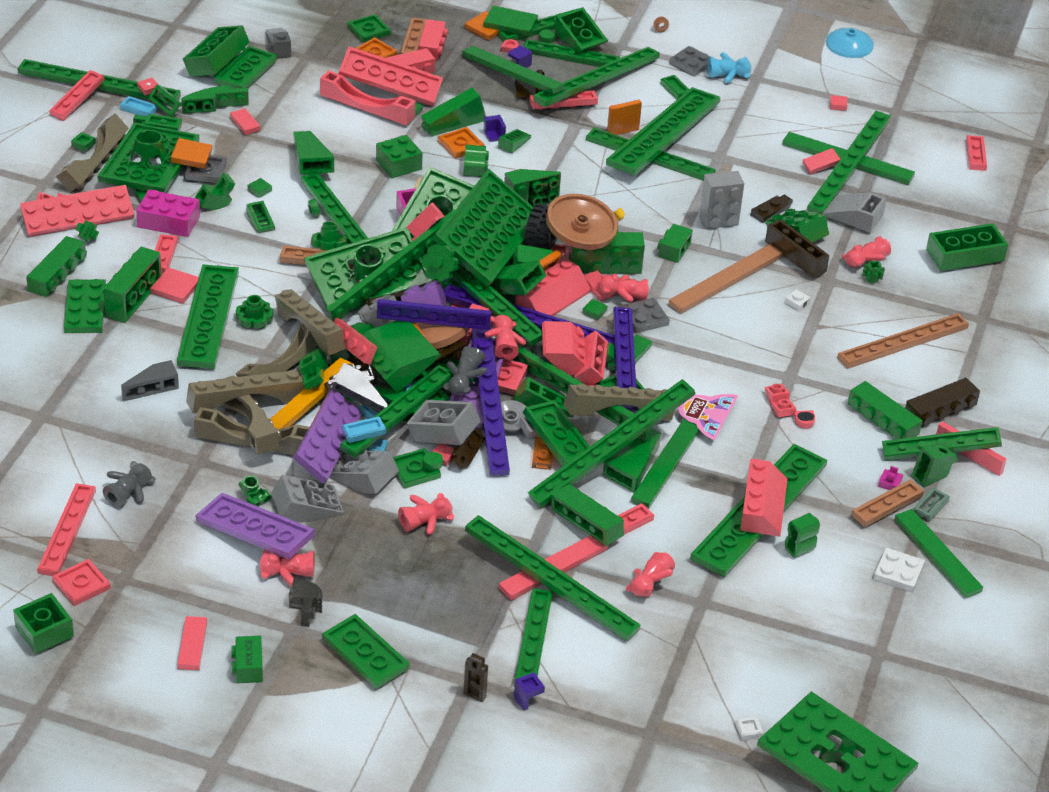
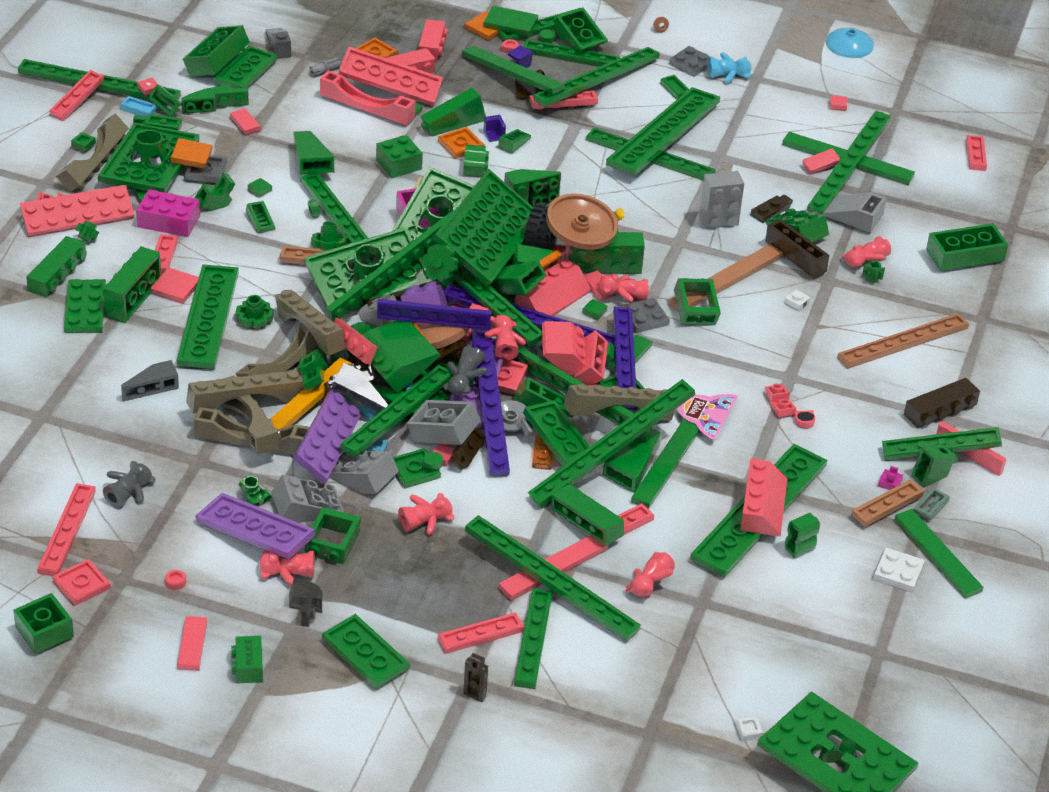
(175, 579): none -> coral tile
(324, 66): none -> light grey axle
(337, 522): none -> green window
(364, 429): medium azure tile -> none
(369, 28): green tile -> none
(413, 35): nougat plate -> none
(425, 220): coral panel -> none
(480, 633): none -> coral tile
(527, 687): dark purple panel -> none
(624, 117): orange tile -> none
(675, 243): green brick -> none
(690, 315): none -> green window
(884, 411): green brick -> none

